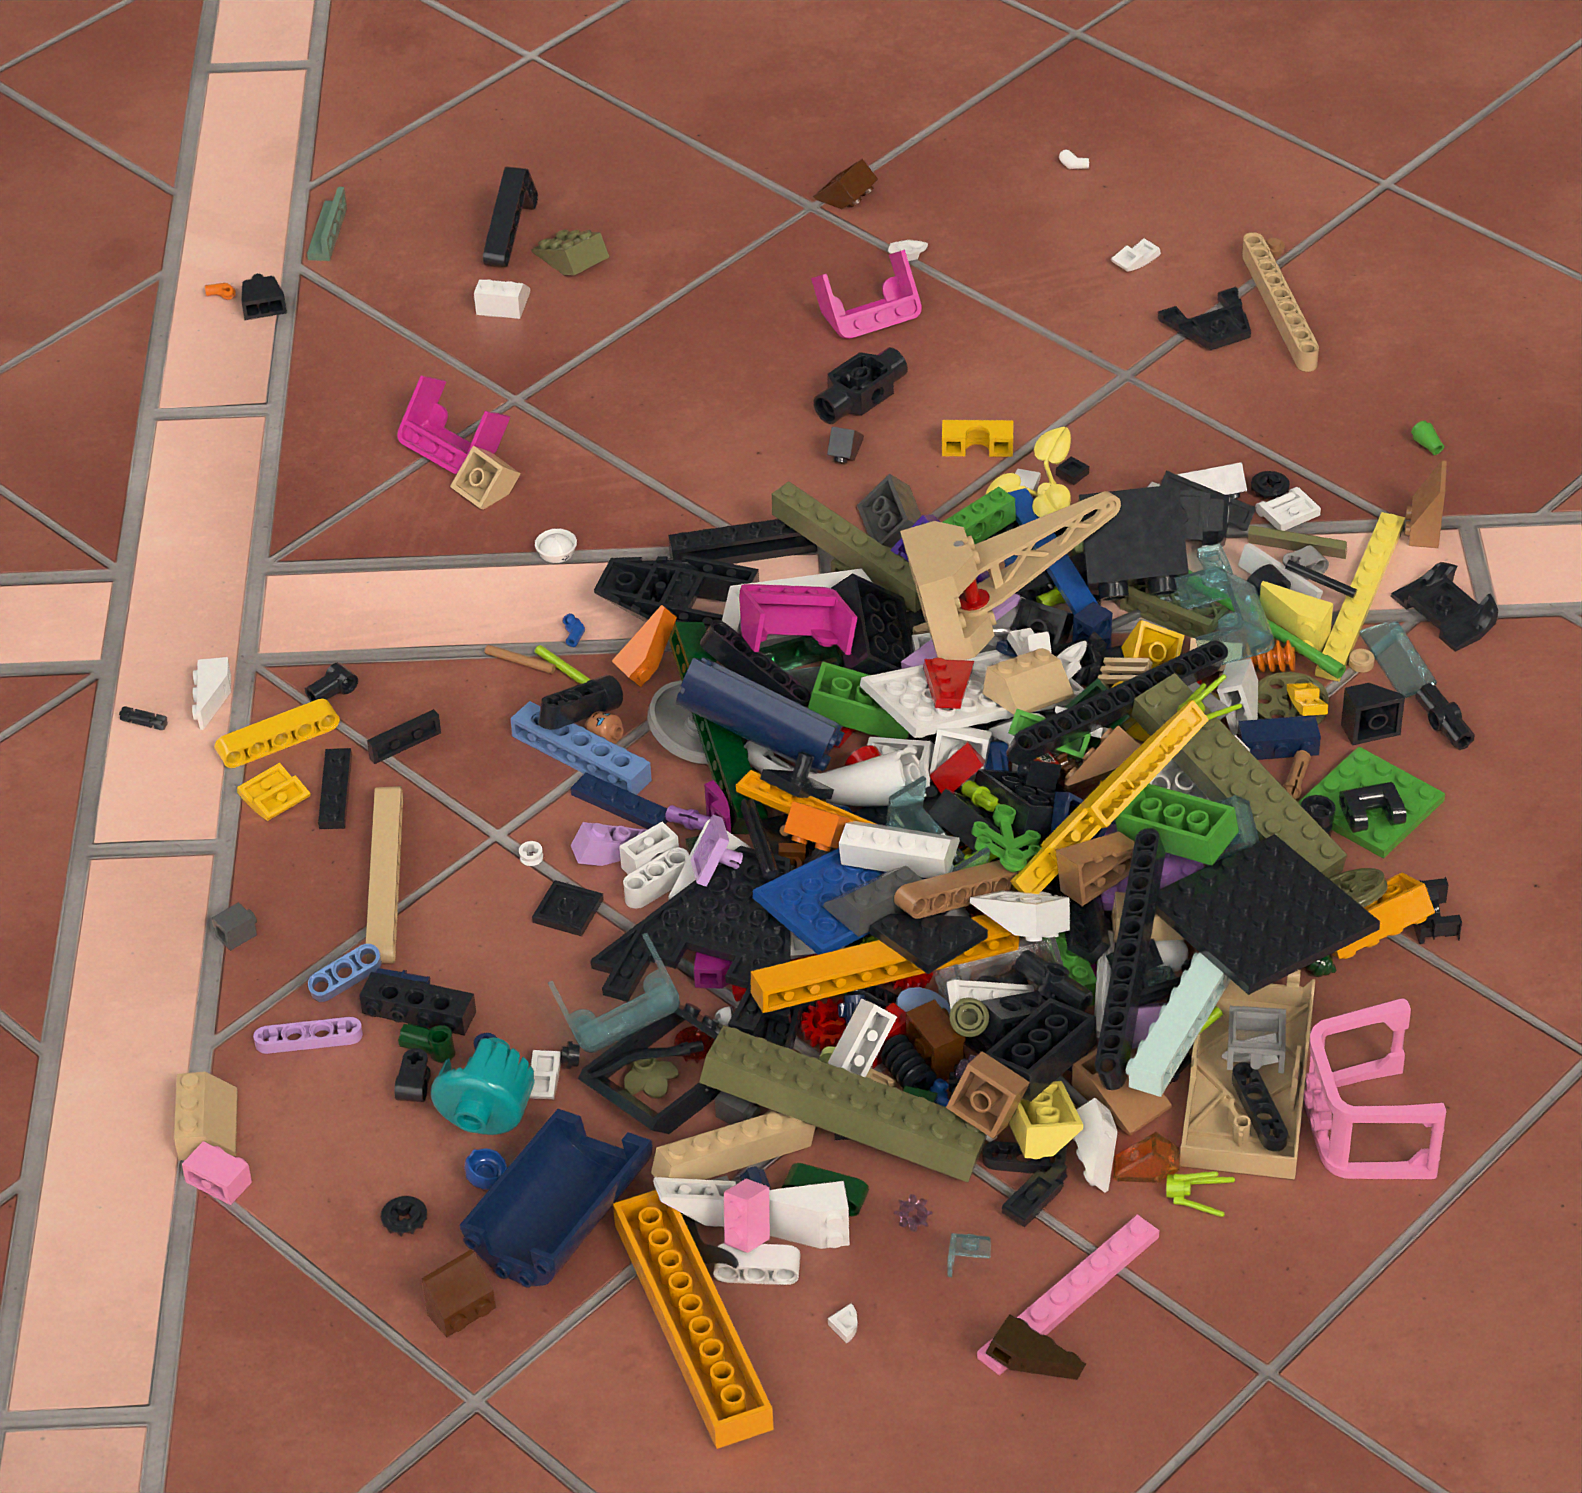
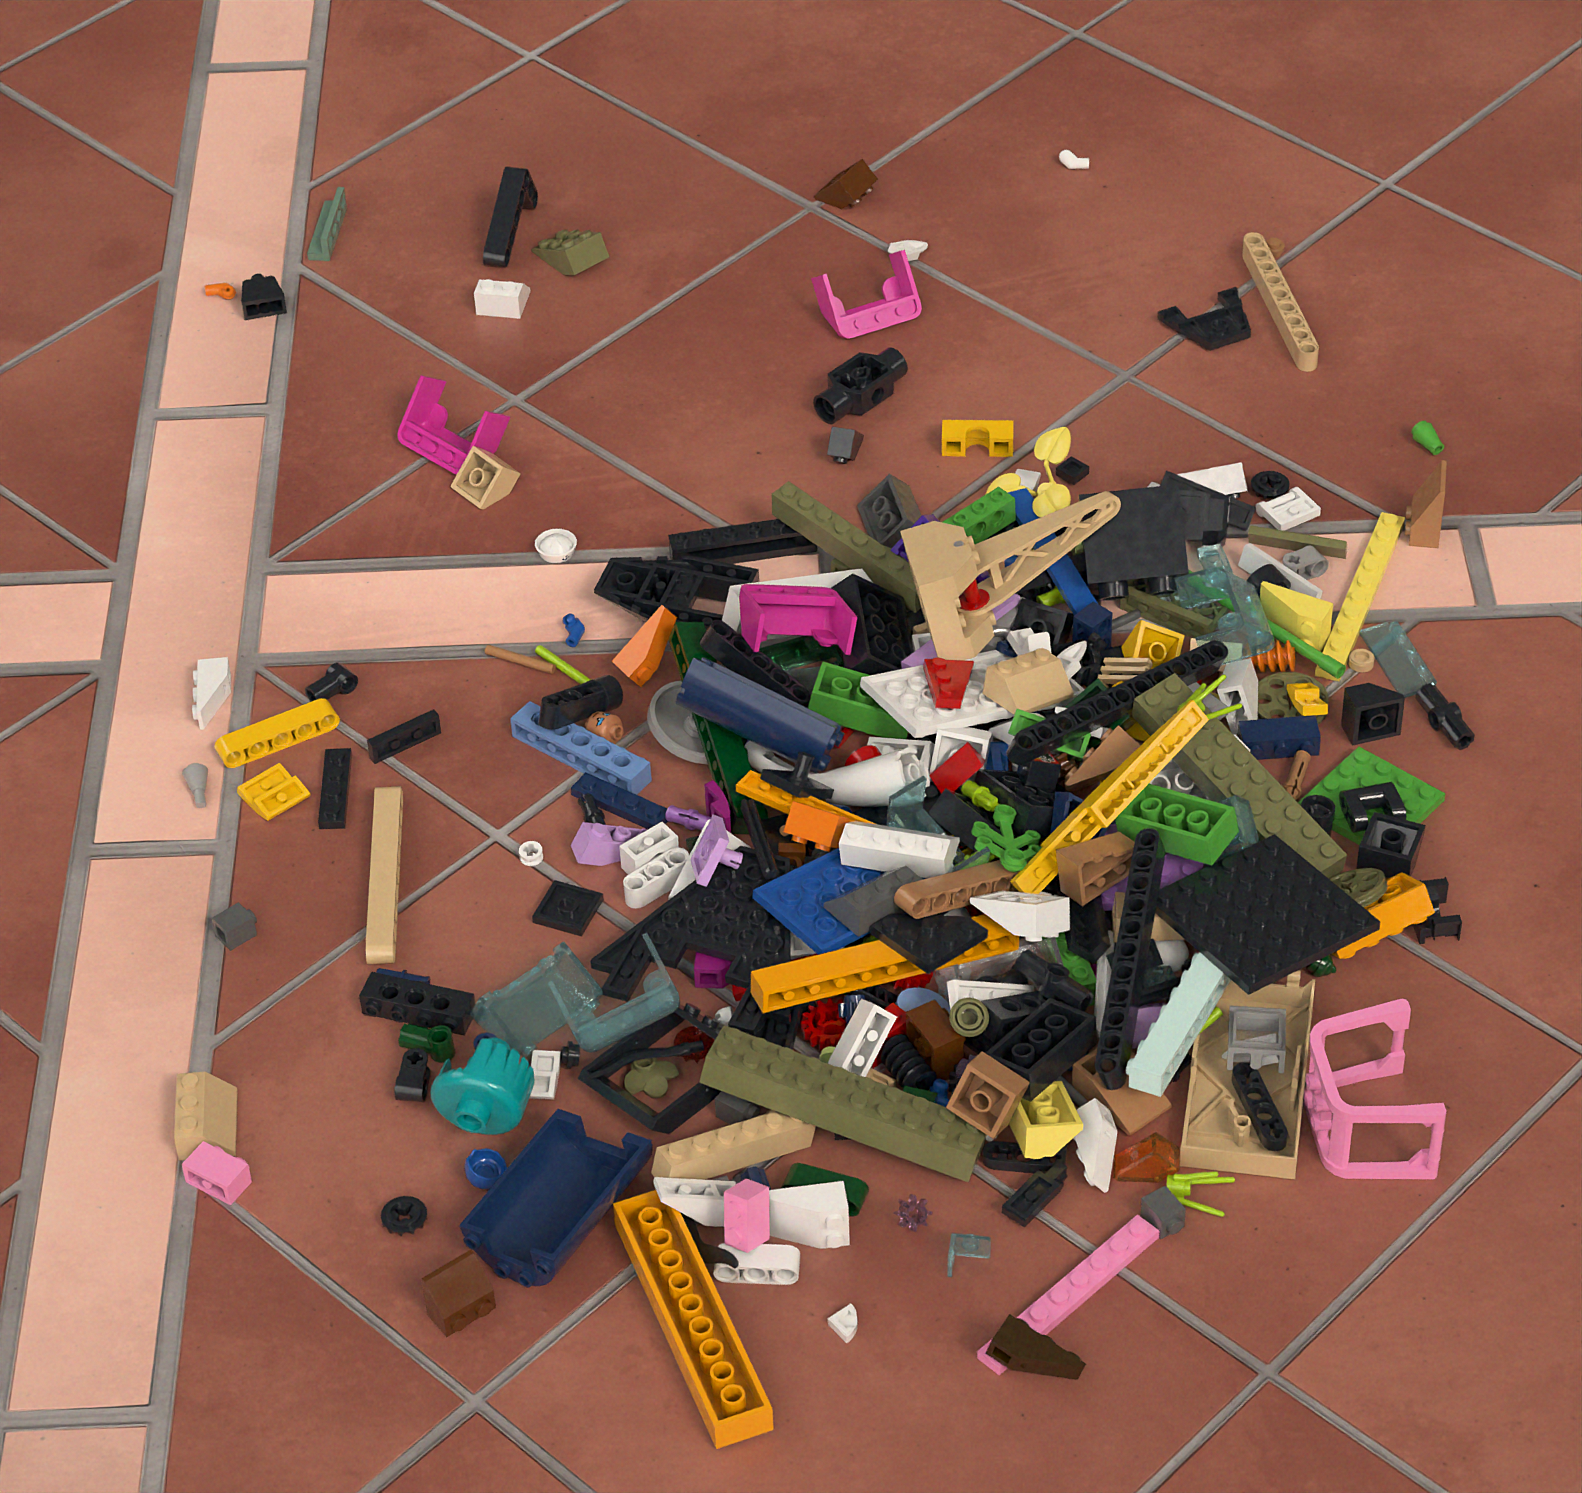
(143, 718): black axle -> none
(196, 778): none -> light grey cone
(308, 1039): lavender beam -> none
(337, 984): medium blue beam -> none
(527, 1009): none -> clear light blue windscreen
(590, 810): none -> black pin
(1136, 257): white slope -> none
(1163, 1211): none -> dark grey brick
(1321, 579): black bar -> none
(1390, 845): none -> black slope
(1448, 606): black piece -> none

